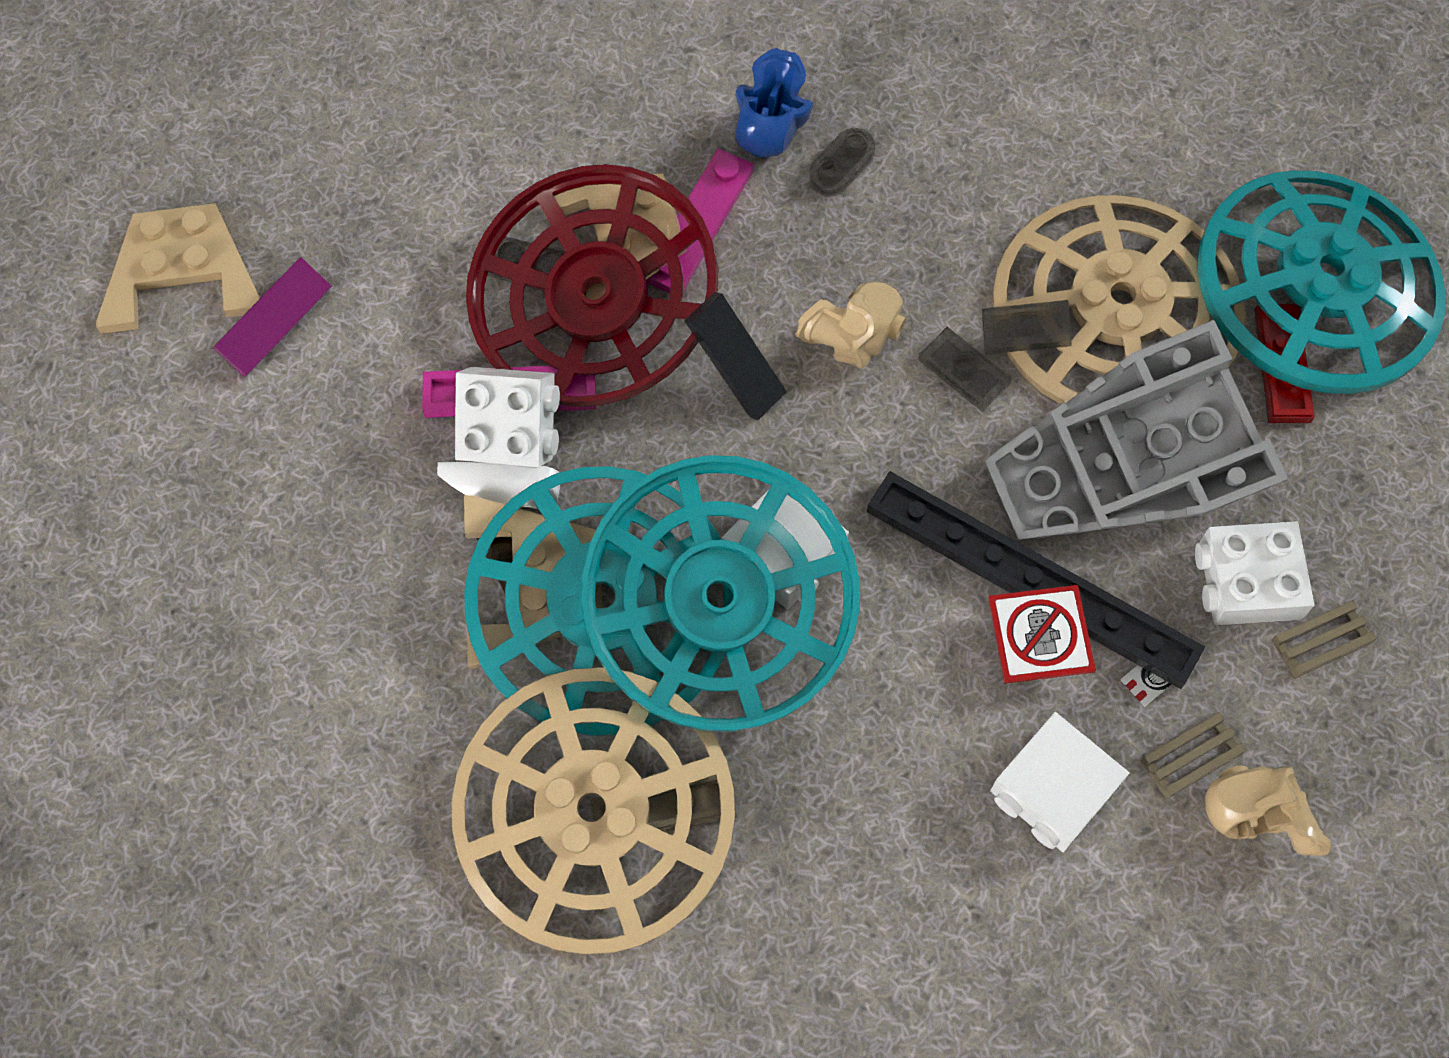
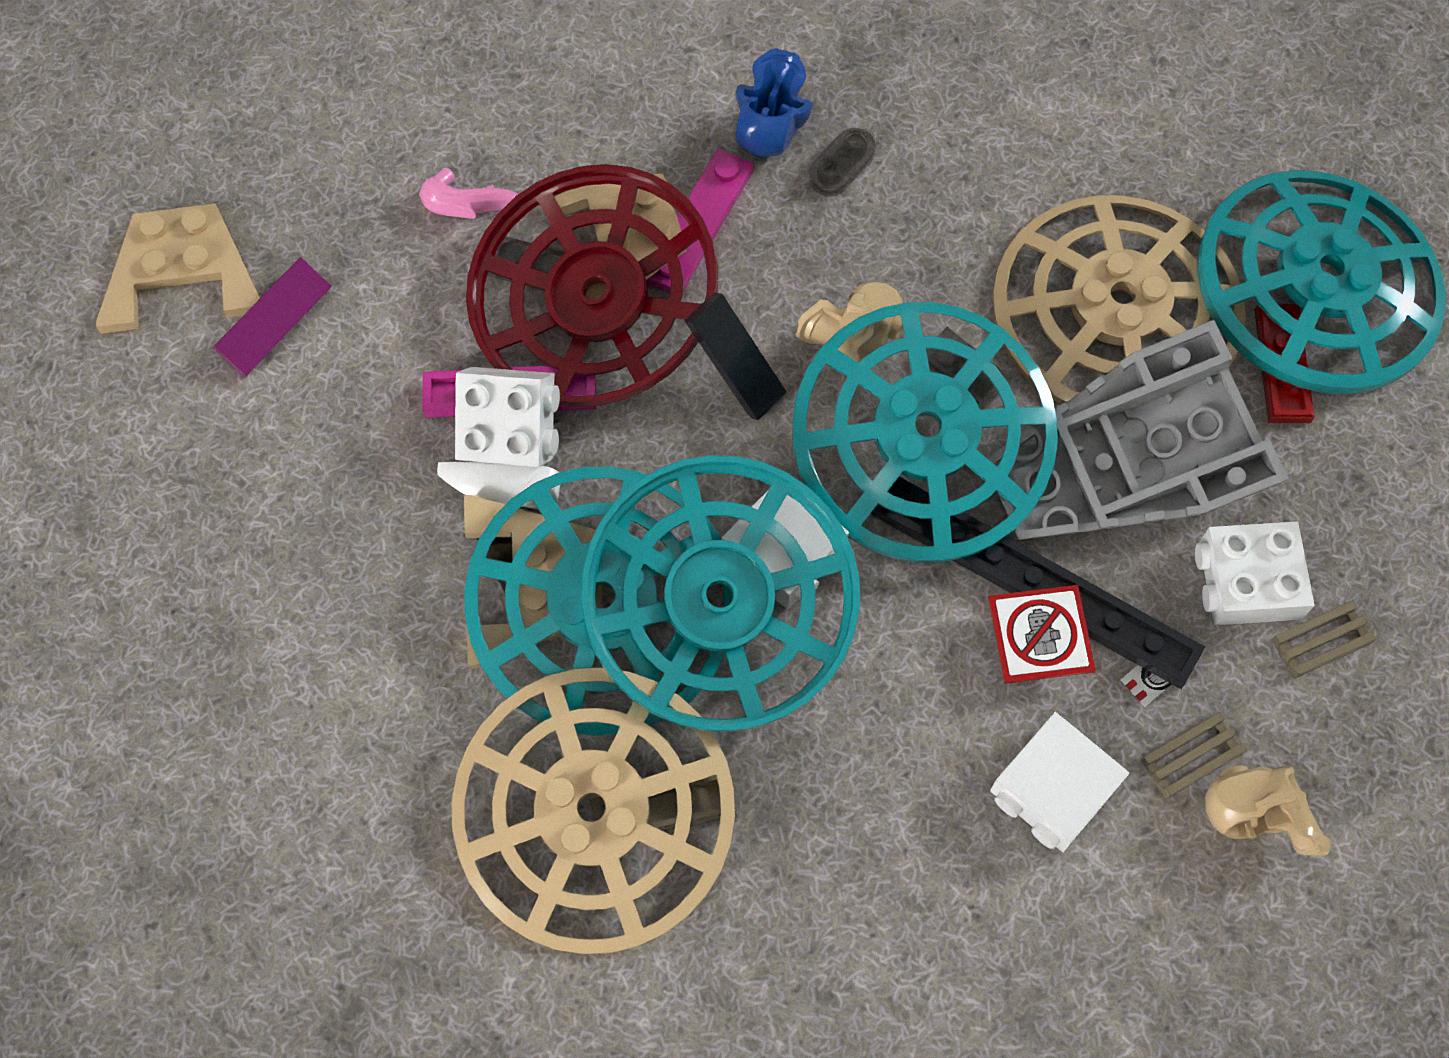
(462, 203): none -> bright pink piece
(922, 456): none -> teal dish
(1026, 327): clear smoke plate -> none

